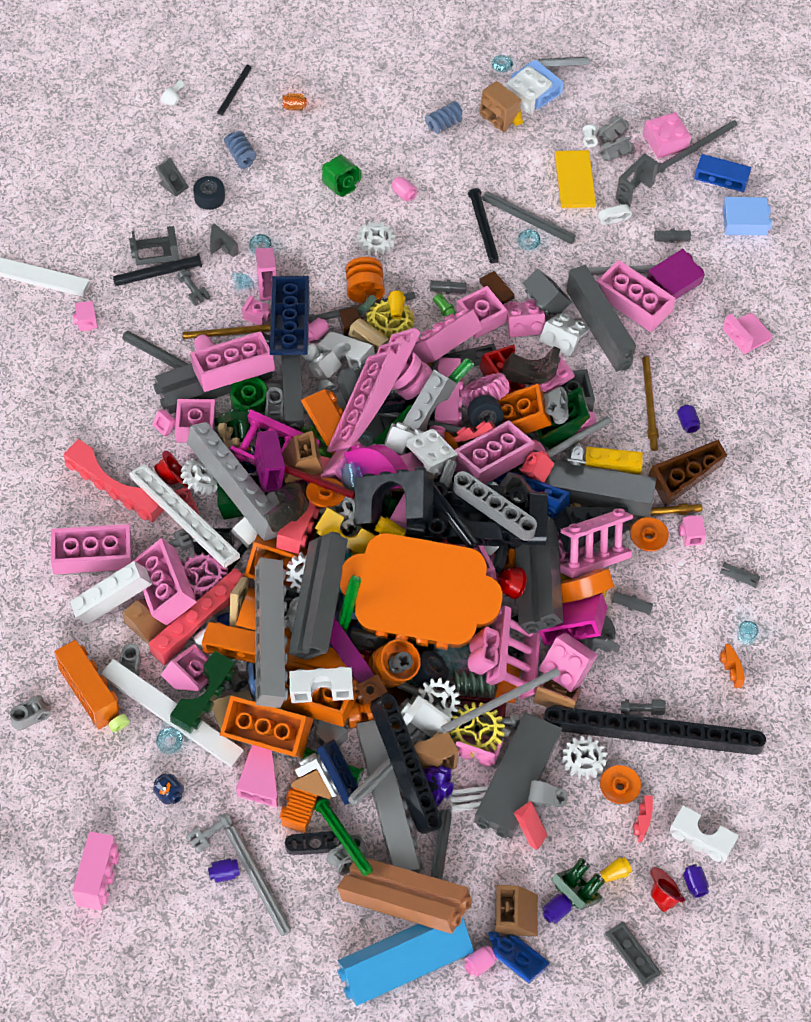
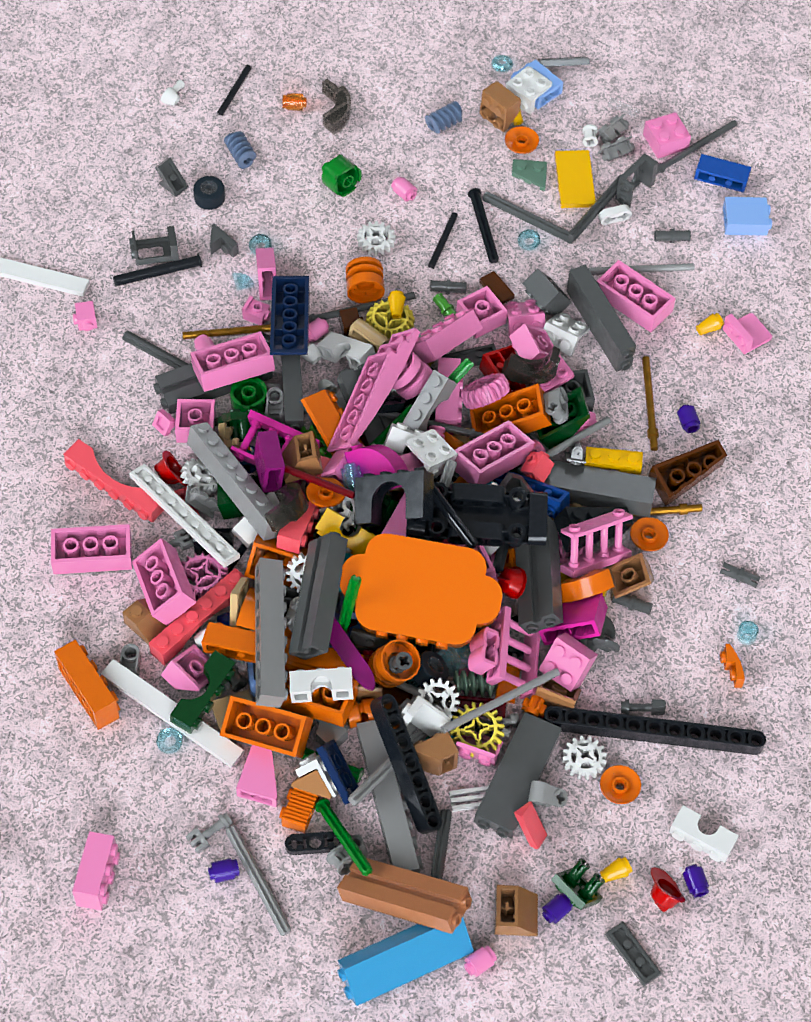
(31, 712): light grey piece -> none
(110, 592): white brick -> none
(119, 723): yellowish green tile -> none
(168, 789): dark blue head -> none
(185, 276): dark grey hinge -> none
(201, 501): none -> light grey hinge
(324, 364): white brick -> none
(340, 114): none -> clear smoke arch
(366, 305): sand green tile -> none
(366, 438): clear light blue tile -> none
(370, 689): reddish brown brick -> none
(388, 526): yellow cone -> none
(439, 782): dark purple rock -> none
(442, 241): none -> black bar
(469, 433): coral slope -> none
(485, 409): black wheel -> none
(491, 497): light grey beam -> none
(518, 956): blue tile -> none
(521, 140): none -> orange dish
(530, 172): none -> sand green wing
(531, 342): none -> bright pink brick
(534, 706): none -> orange gear
(595, 209): none -> dark grey axle
(630, 575): none -> medium nougat slope
(642, 824): coral slope -> none
(677, 274): magenta brick -> none
(692, 530): bright pink brick -> none
(710, 324): none -> yellow cone

